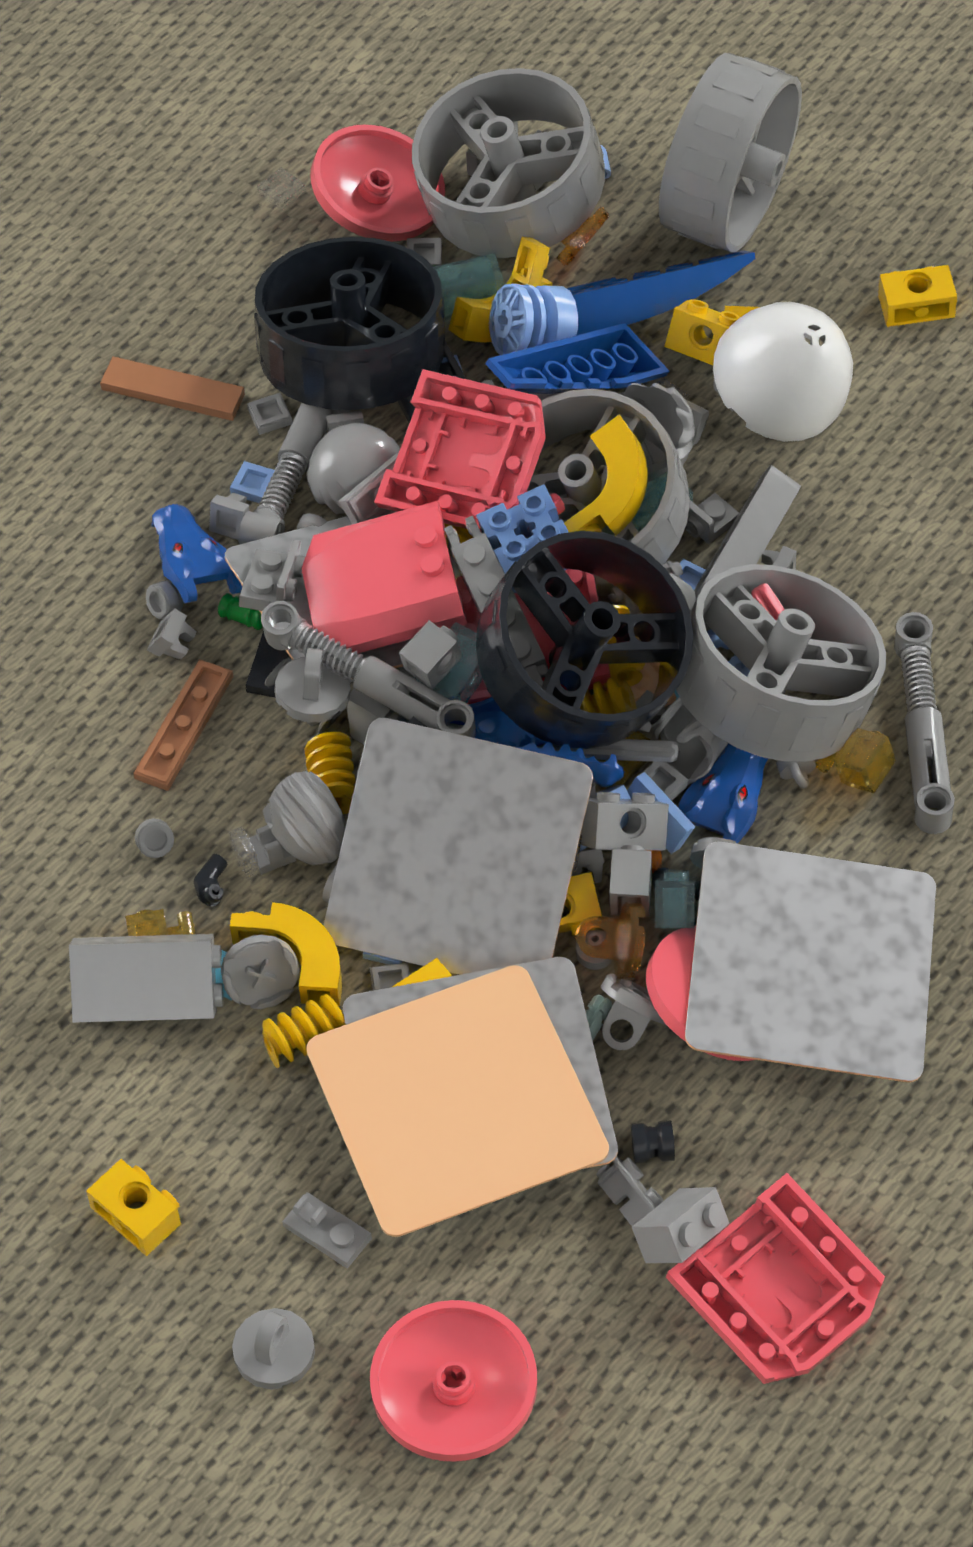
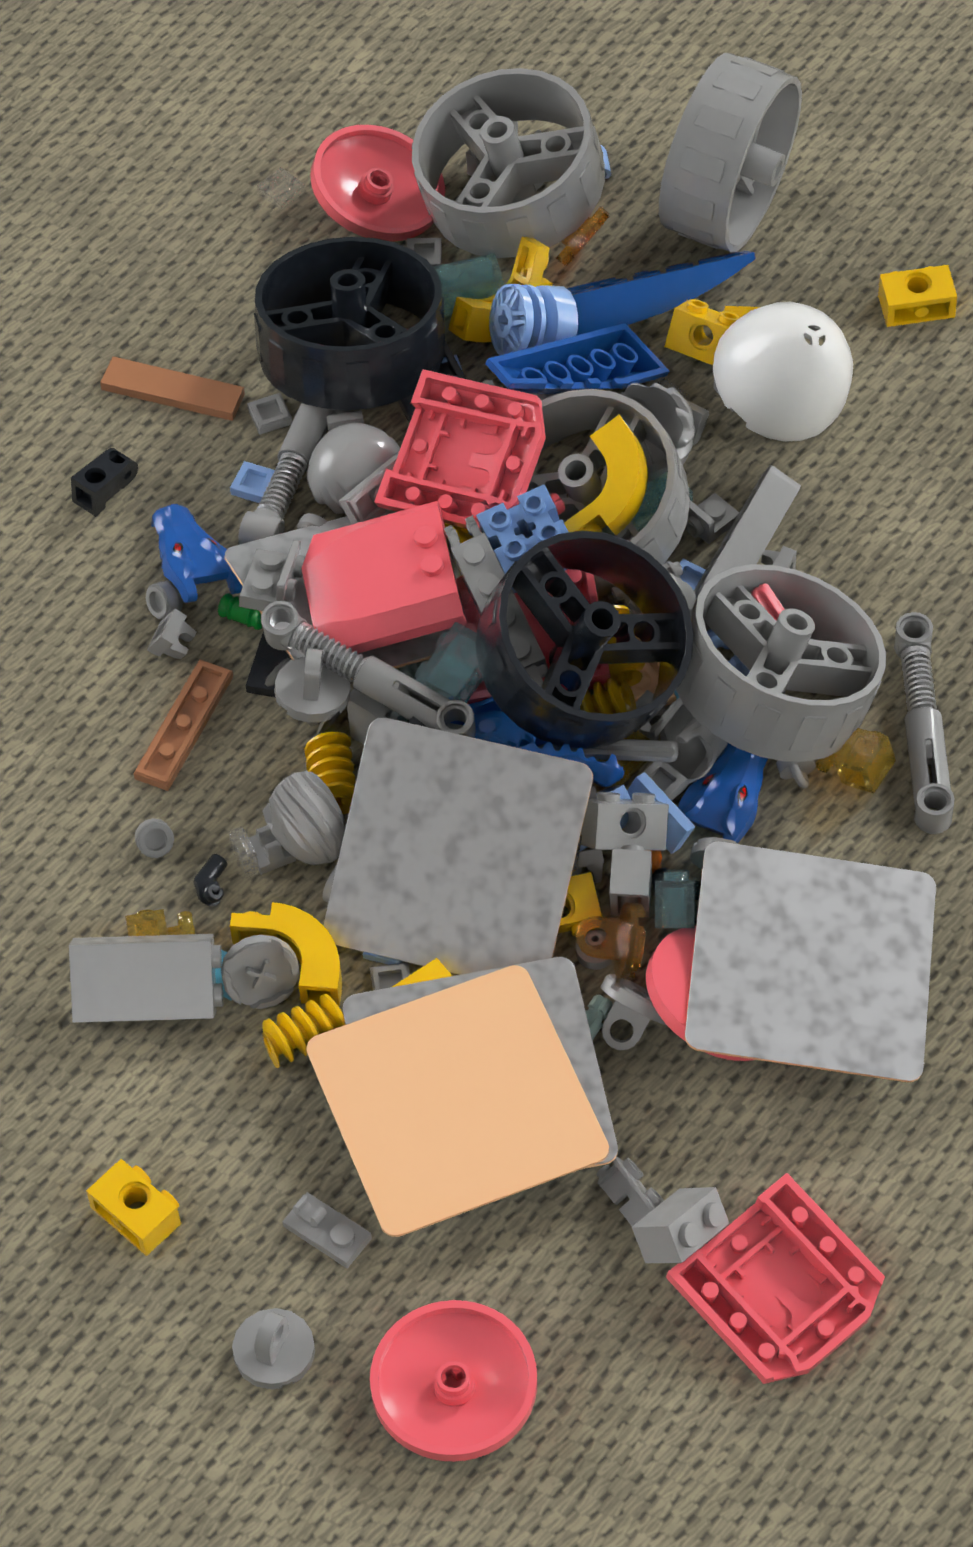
(102, 480): none -> black leg
(227, 514): light grey tile -> none
(431, 654): light grey brick -> none
(653, 1142): black wheel -> none

